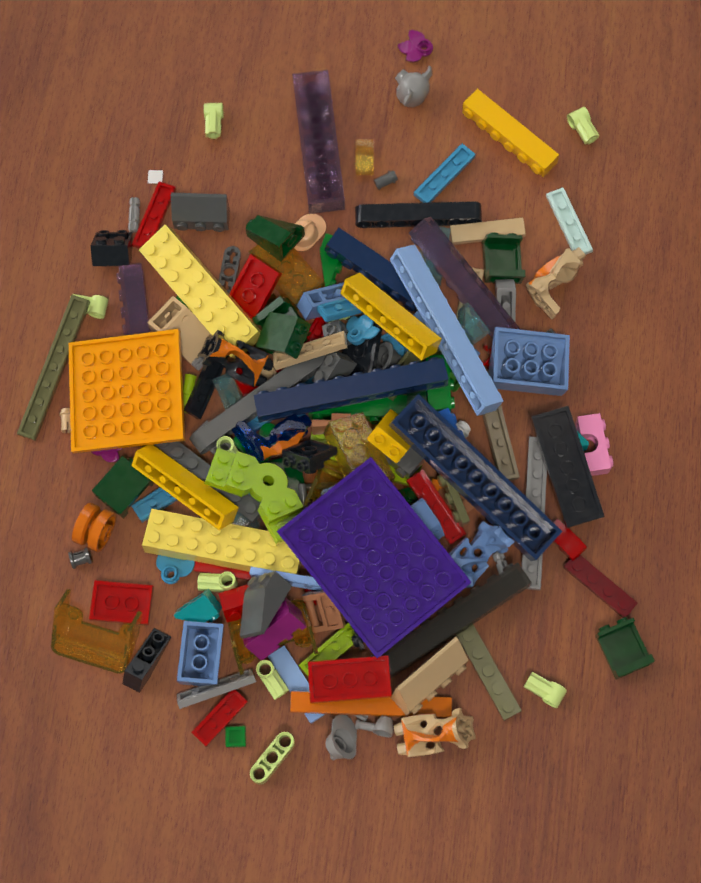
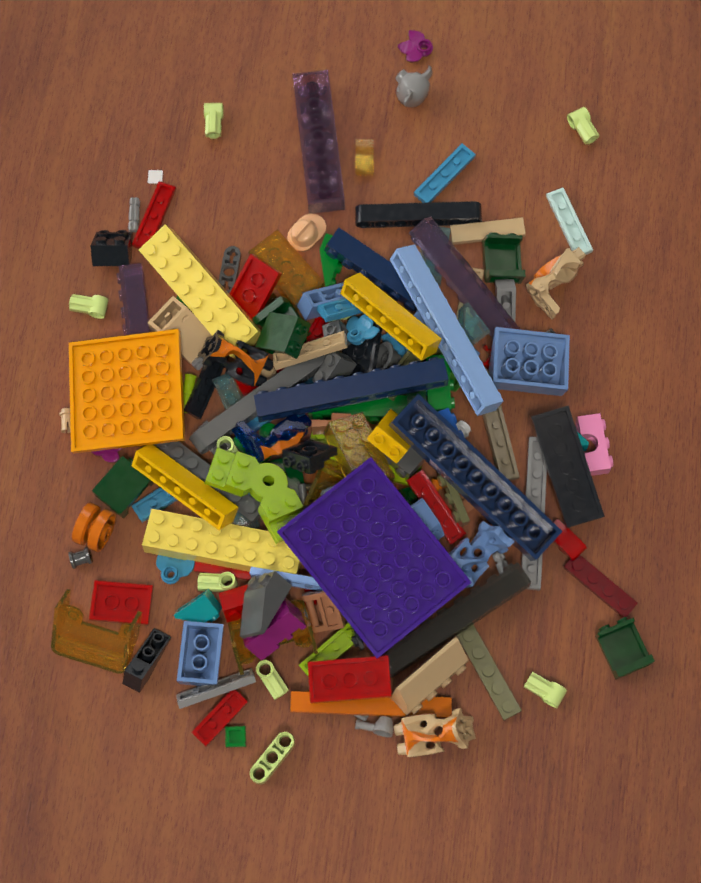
(53, 368): olive tile -> none
(200, 211): dark grey slope -> none
(274, 235): dark green slope -> none
(291, 675): light blue tile -> none
(342, 739): light grey piece -> none
(386, 179): dark grey pin -> none
(510, 133): yellow brick -> none

